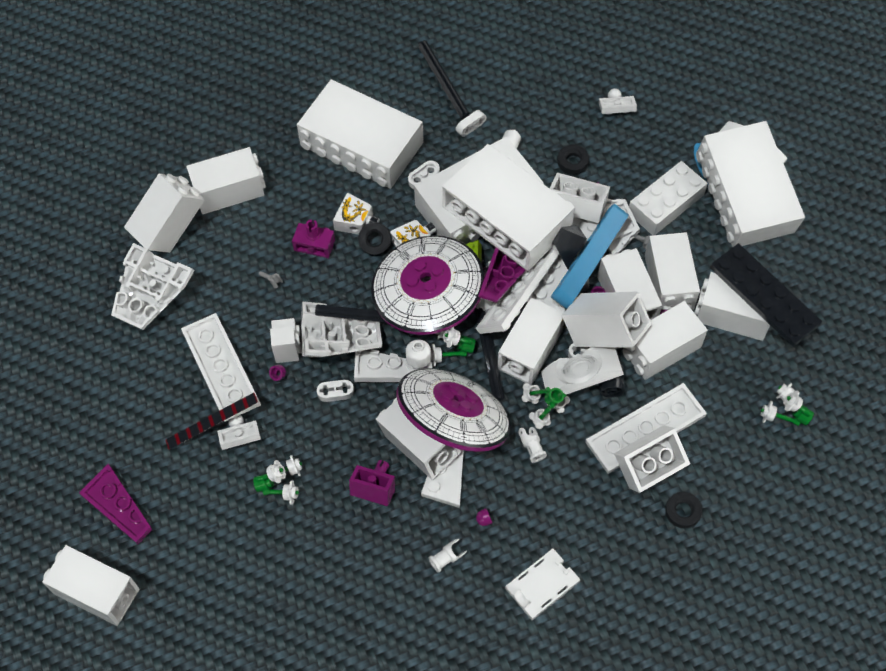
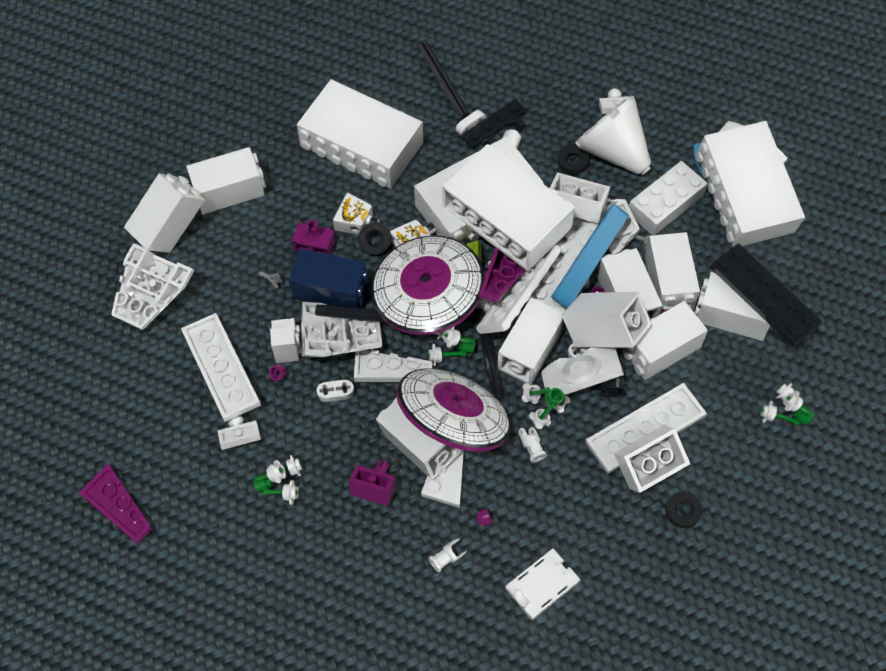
(90, 585): white brick -> none
(211, 420): black sticker -> none
(328, 279): none -> dark blue brick
(418, 354): white head -> none
(422, 172): white plate -> none
(486, 130): none -> black hinge
(569, 242): black slope -> none
(619, 138): none -> white cone

